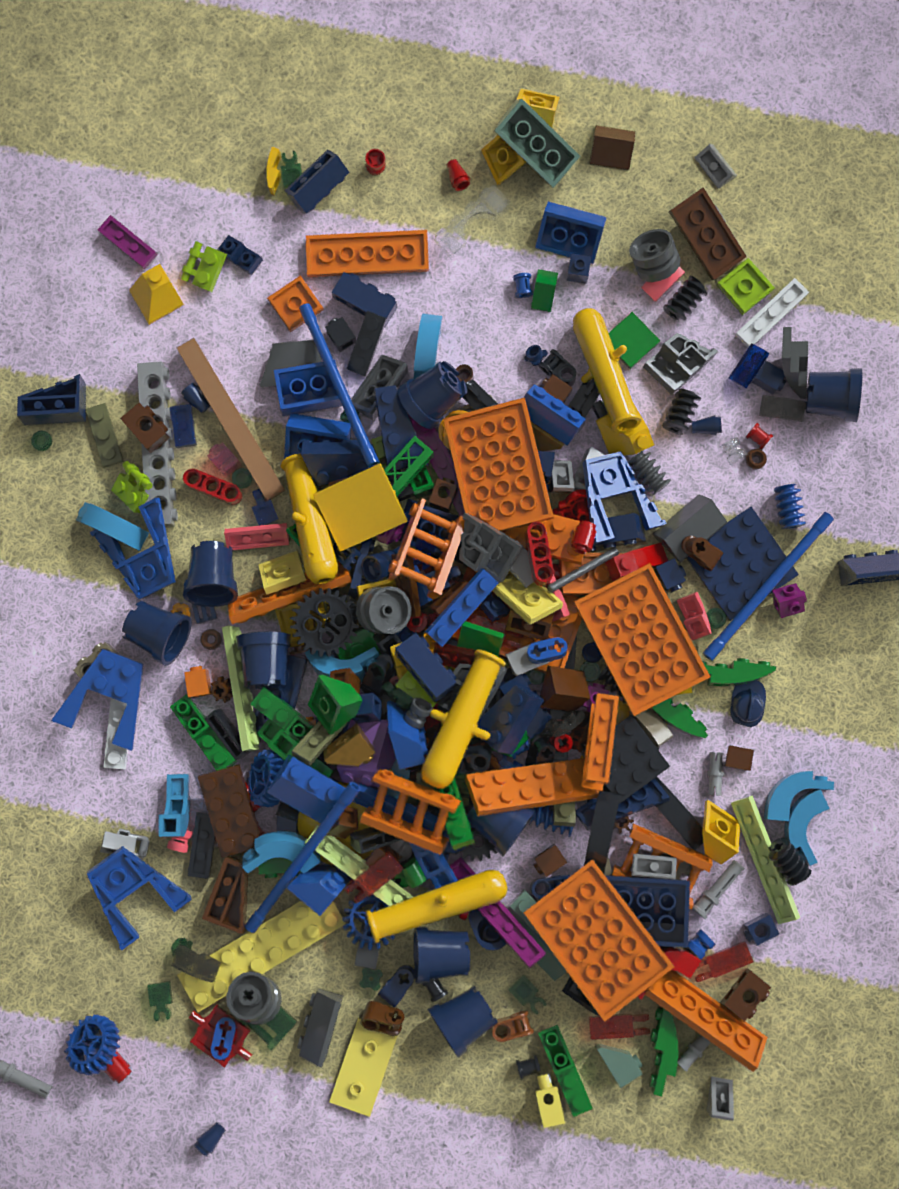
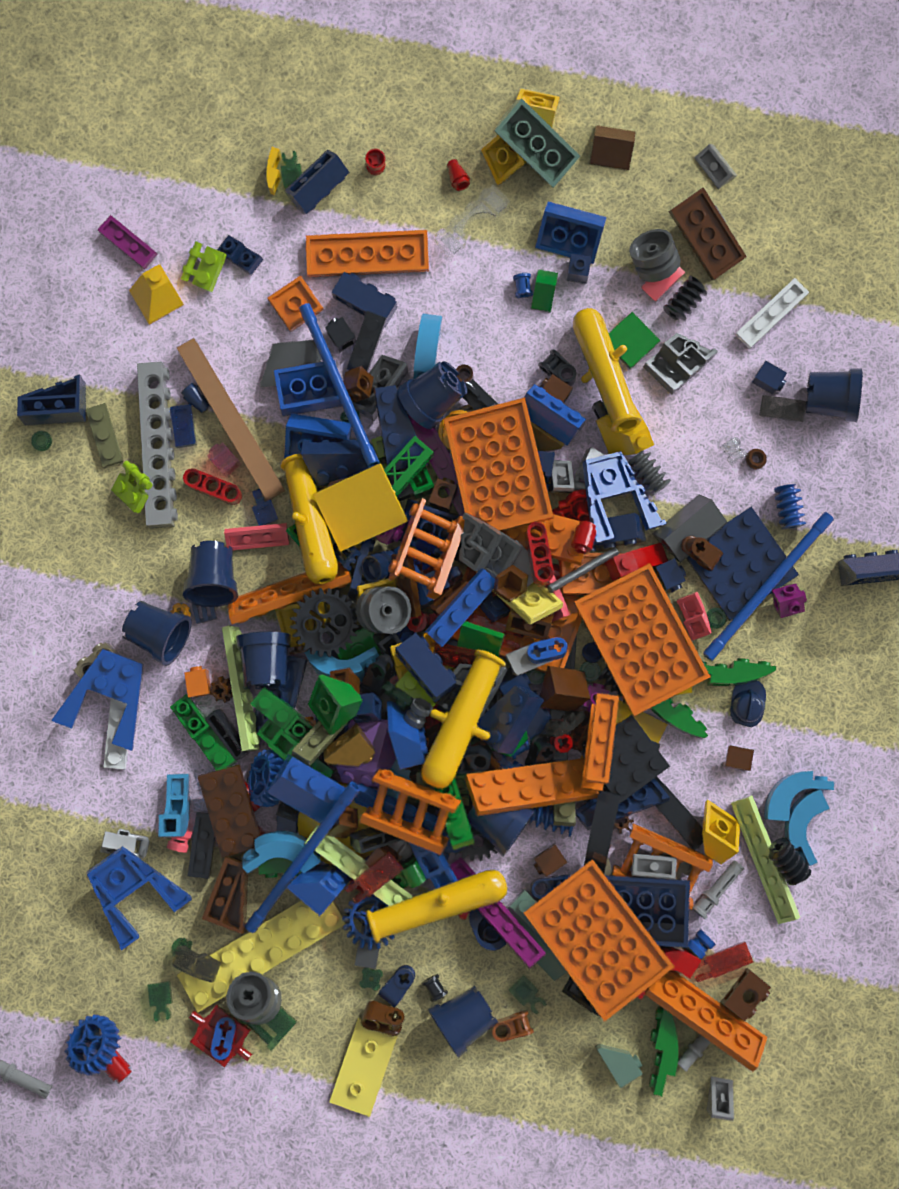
(112, 525): dark azure arch -> none
(136, 418): reddish brown brick -> none
(151, 568): blue wing -> none
(204, 639): reddish brown plate -> none
(209, 1139): dark blue cone -> none
(242, 478): clear green plate -> none
(282, 572): light yellow plate -> none
(319, 1026): dark grey slope -> none
(358, 383): none -> reddish brown brick
(440, 954): dark blue piece -> none
(510, 583): none -> reddish brown panel
(528, 1067): black bush -> none
(535, 354): dark blue plate -> none
(551, 1112): light yellow torso -> none
(565, 1070): green slope -> none
(584, 398): black hinge -> none
(617, 1026): clear red hinge -> none
(653, 726): dark tan slope -> none
(680, 410): black piece -> none
(708, 425): dark blue cone -> none
(715, 773): light grey pin -> none
(745, 286): lime plate -> none
(749, 365): clear blue plate -> none
(759, 436): red bush -> none
(770, 929): dark blue brick -> none
(795, 362): dark grey slope -> none

